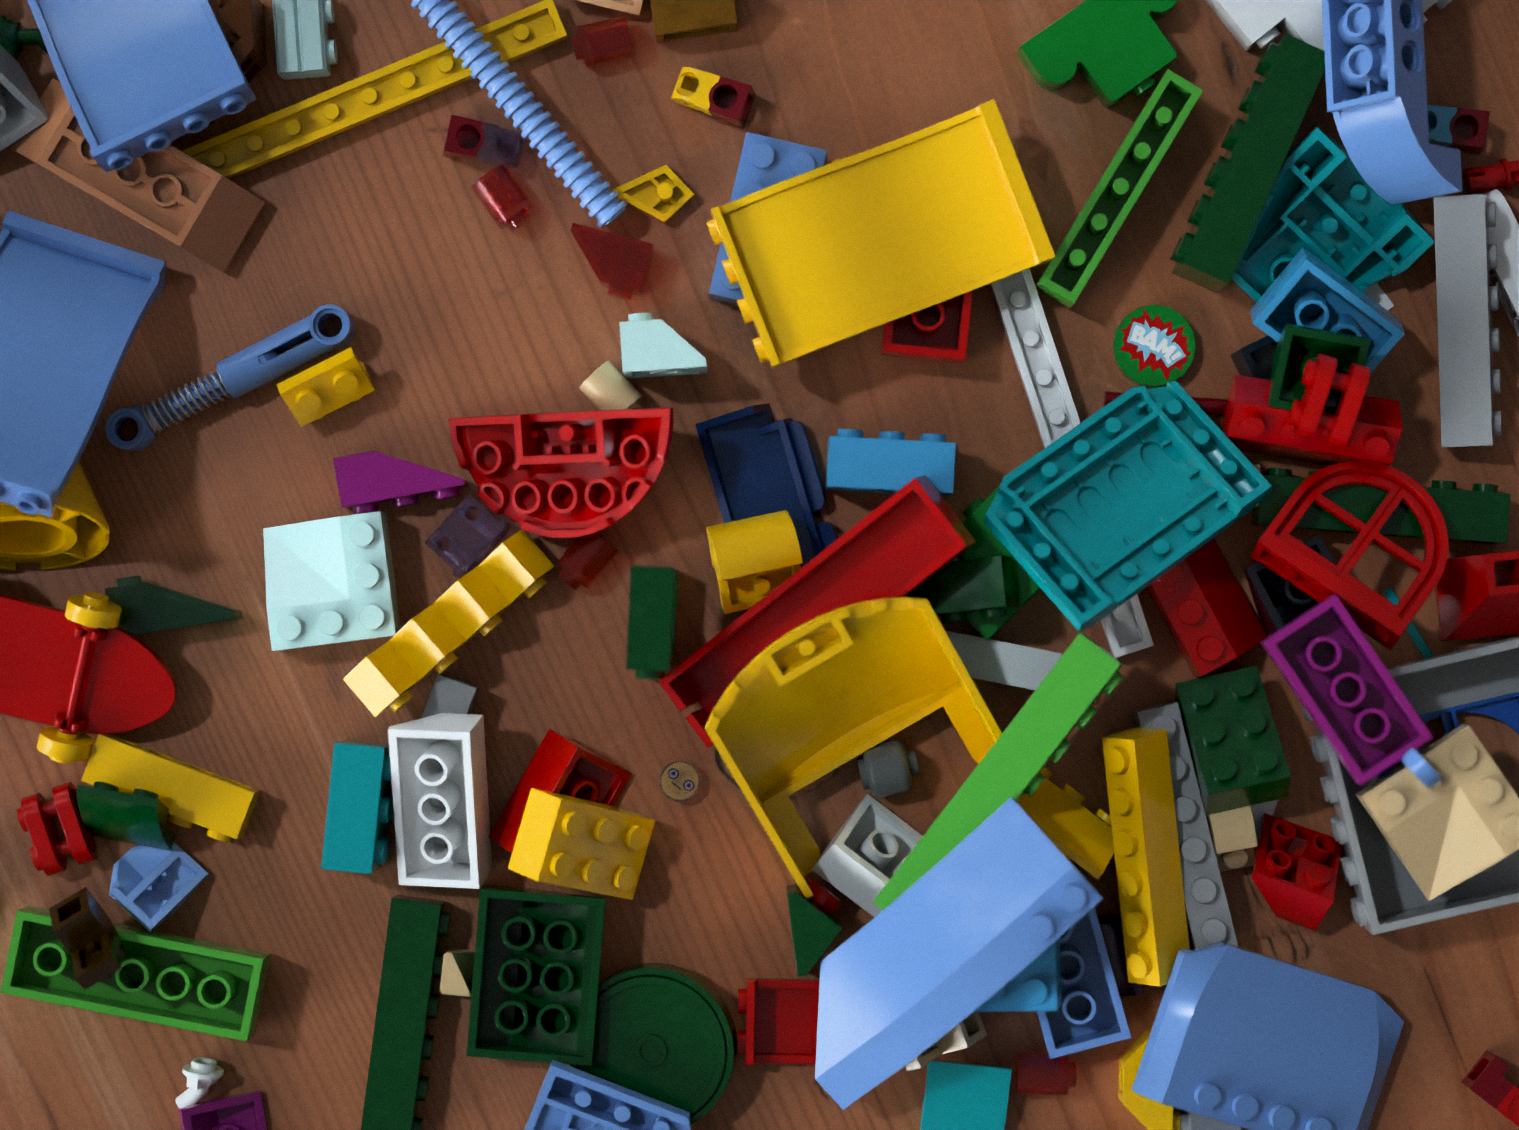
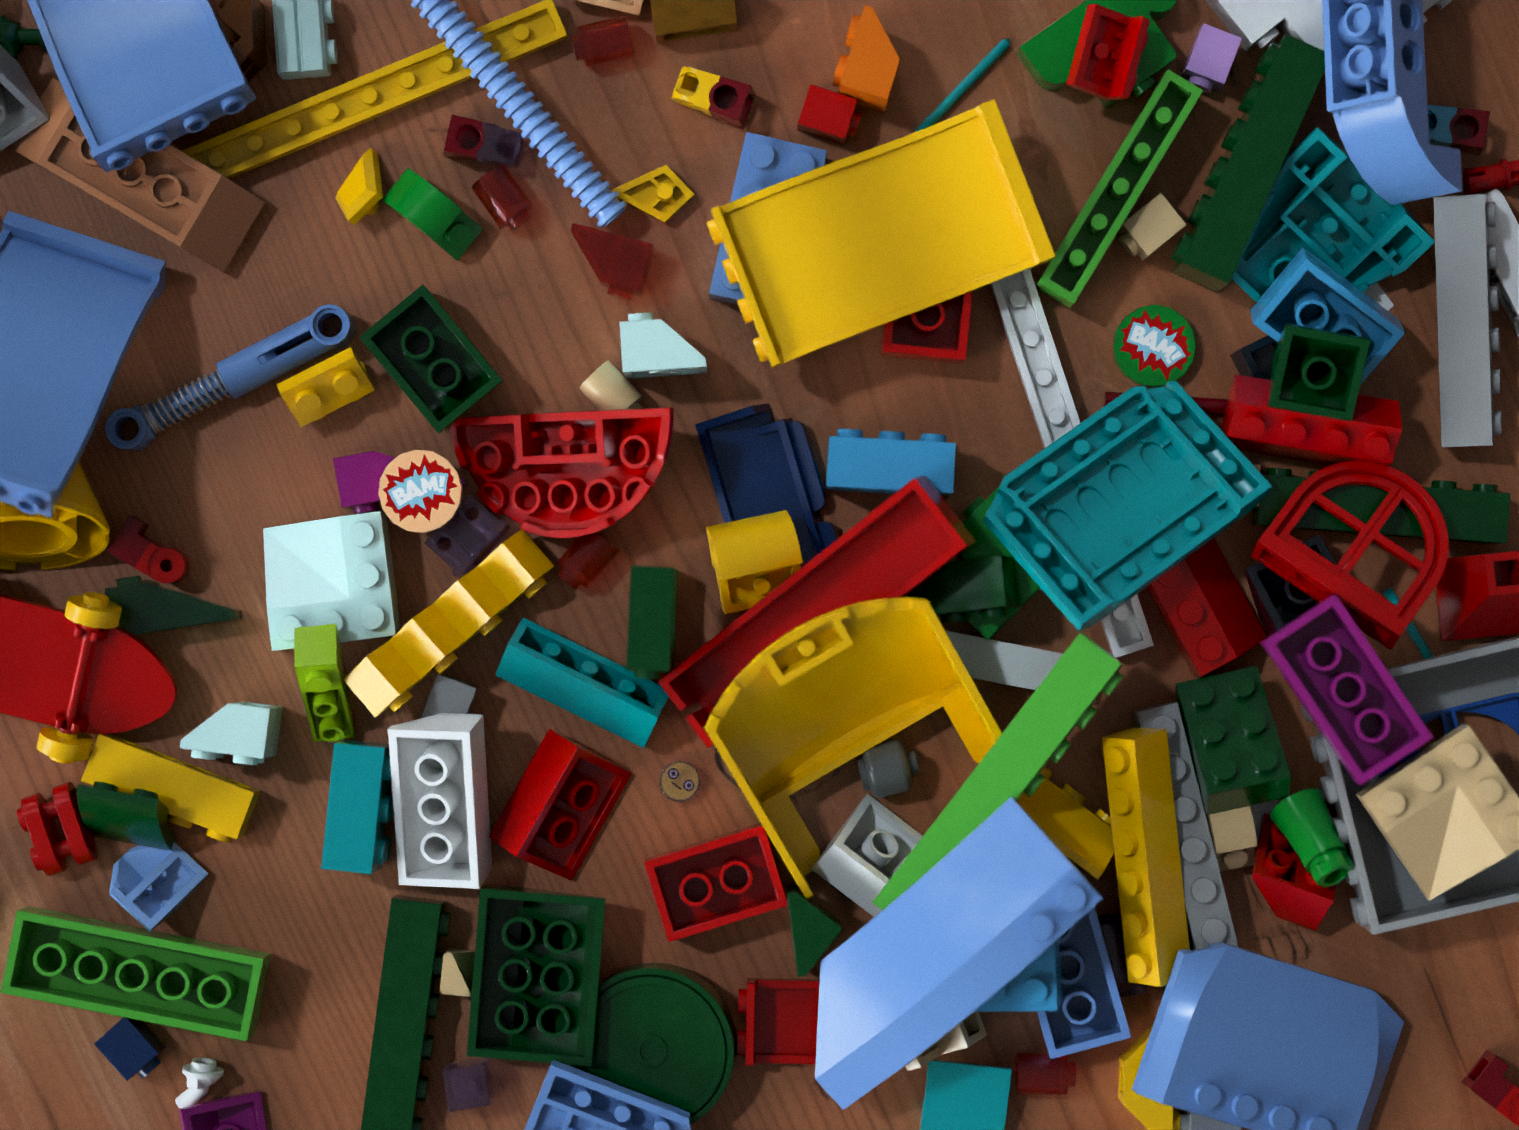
(88, 936): dark brown brick -> none
(131, 1048): none -> dark blue brick
(148, 556): none -> leg
(237, 729): none -> light aqua slope
(320, 677): none -> lime slope
(361, 188): none -> yellow piece
(420, 491): none -> tile
(431, 359): none -> dark green brick
(432, 213): none -> green brick
(468, 1084): none -> clear purple brick
(581, 844): yellow brick -> none
(582, 682): none -> teal brick
(715, 882): none -> red brick
(823, 897): red tile -> none
(829, 115): none -> red brick
(871, 64): none -> orange slope
(970, 79): none -> teal axle
(1108, 53): none -> red bracket
(1150, 227): none -> tan brick
(1210, 58): none -> lavender brick
(1313, 836): none -> green plant
(1320, 377): red brick -> none
(1421, 768): medium blue tile -> none

